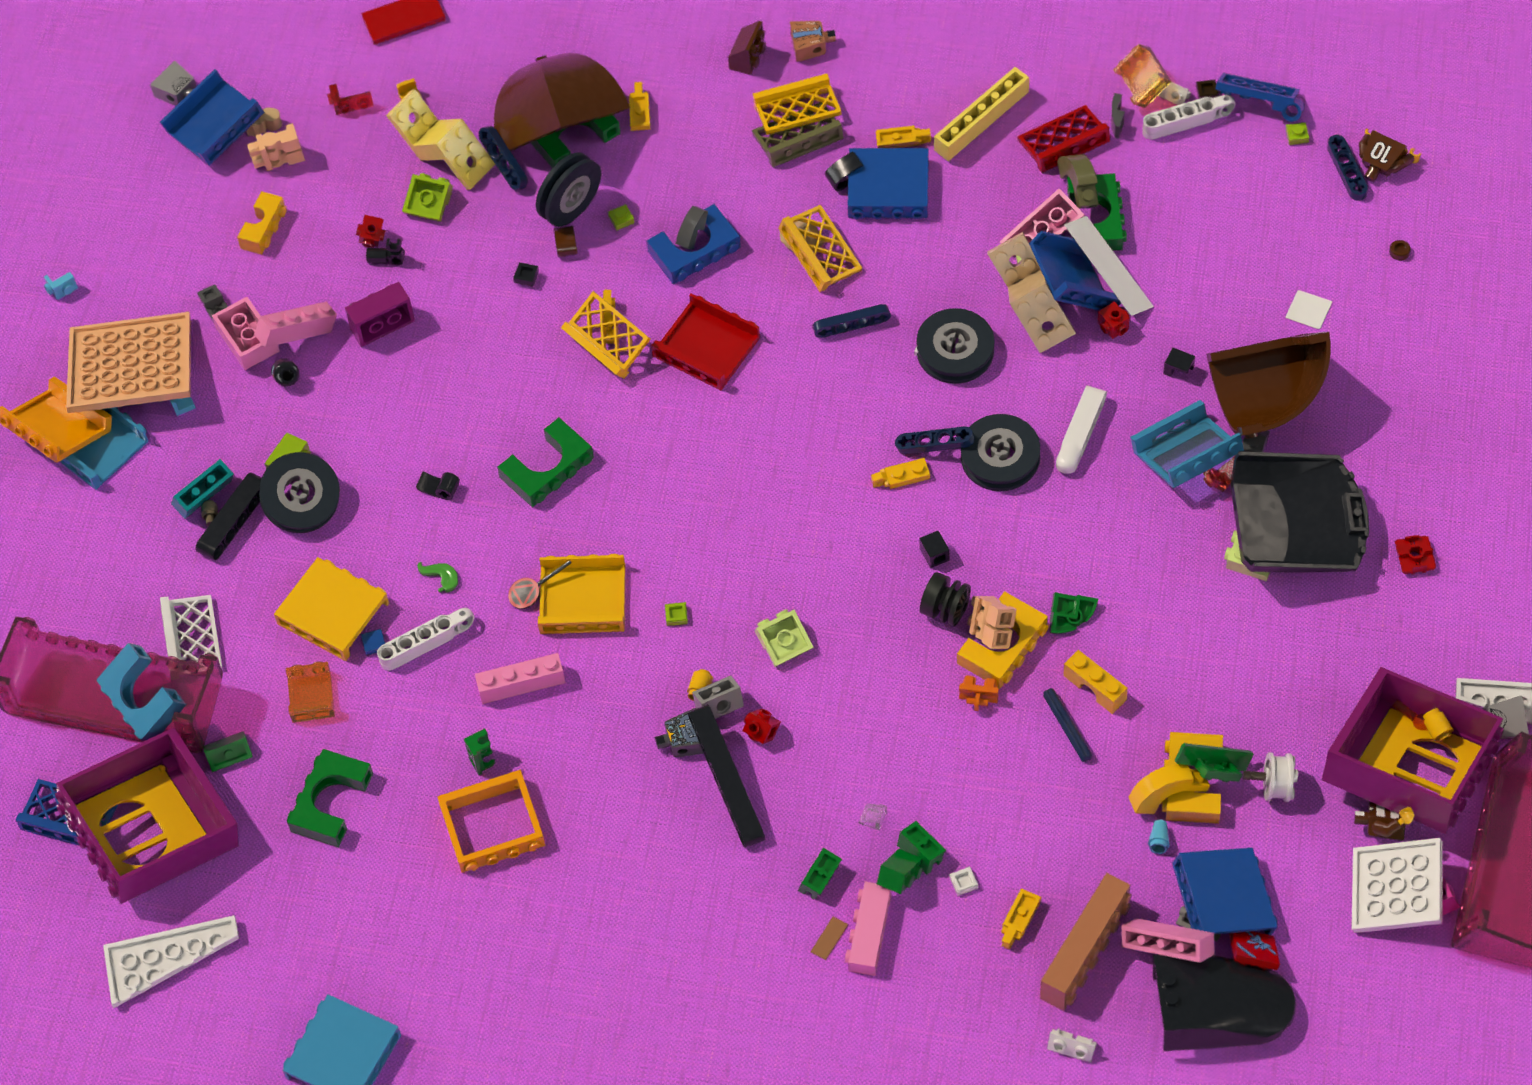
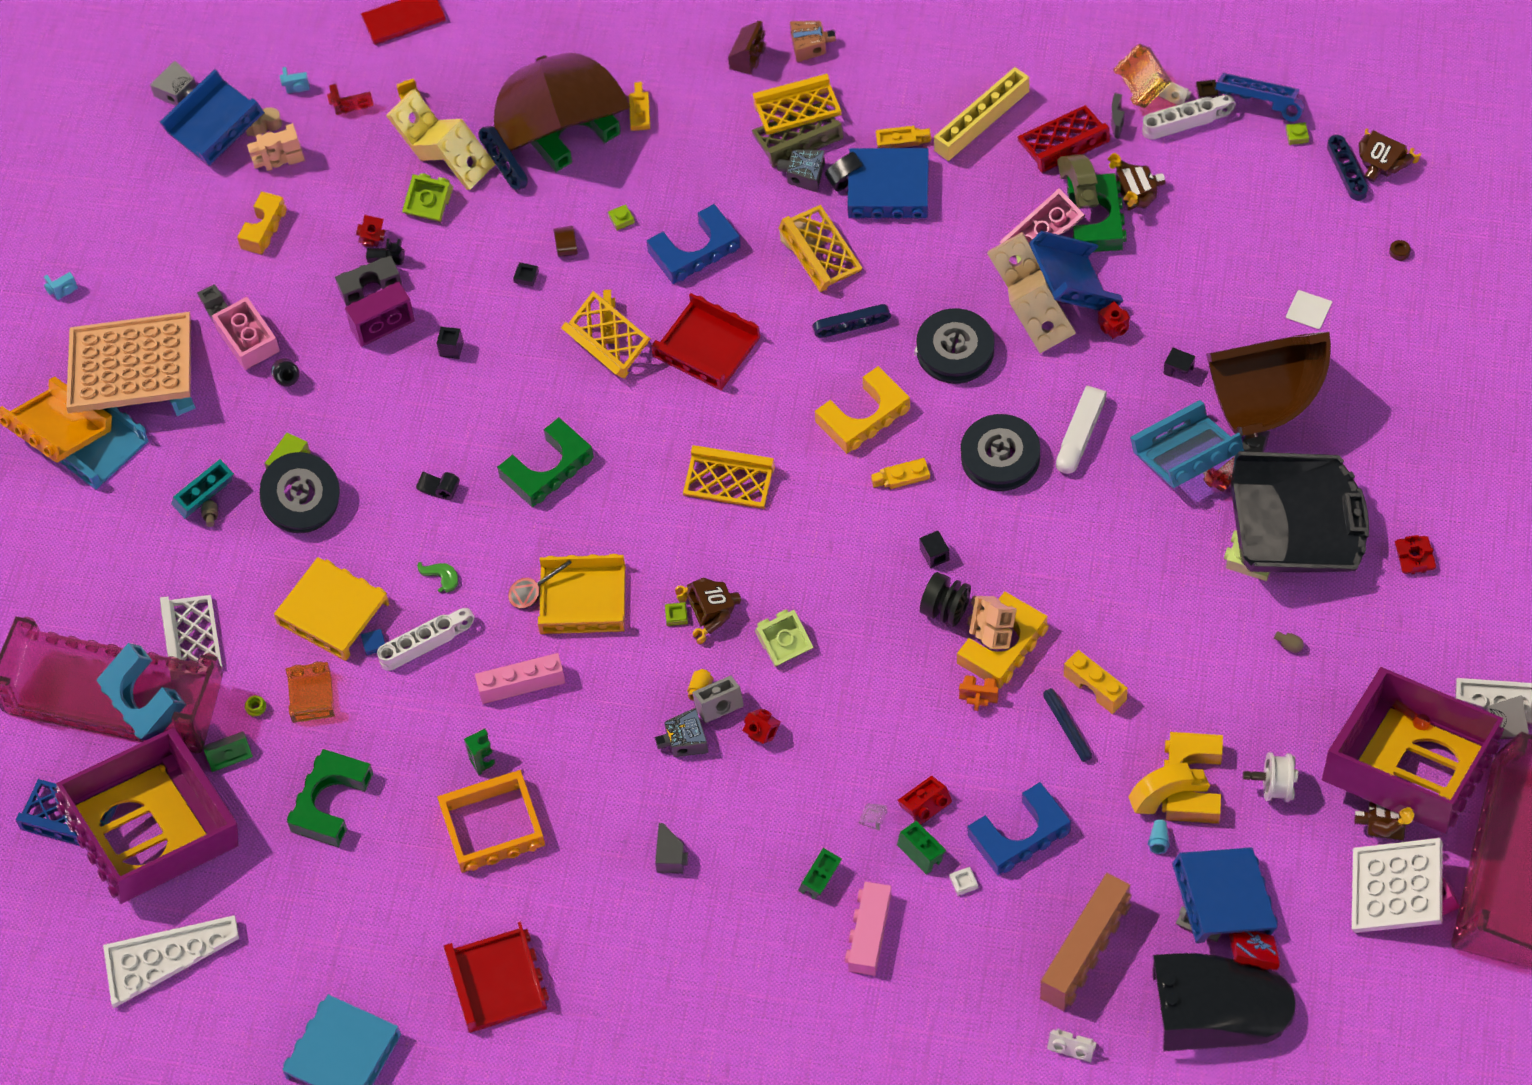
(230, 518): black beam -> none
(251, 702): none -> lime plate
(294, 82): none -> medium azure bracket
(295, 324): bright pink brick -> none
(381, 272): none -> dark grey arch
(450, 342): none -> panel
(497, 979): none -> red panel
(568, 189): black wheel -> none
(669, 852): none -> dark grey slope
(693, 221): dark grey slope -> none
(710, 604): none -> reddish brown torso
(726, 776): black beam -> none
(732, 460): none -> yellow fence
(804, 168): none -> dark grey torso
(829, 938): medium nougat sticker -> none
(851, 432): none -> yellow arch
(900, 871): green brick -> none
(925, 800): none -> red bracket
(934, 443): dark blue beam -> none
(1004, 853): none -> blue arch
(1019, 917): yellow hinge -> none
(1070, 612): green brick -> none
(1108, 265): white sticker -> none
(1136, 182): none -> torso
(1168, 940): bright pink brick -> none
(1215, 761): green bracket -> none
(1290, 641): none -> dark tan cylinder
(1438, 725): yellow brick -> none

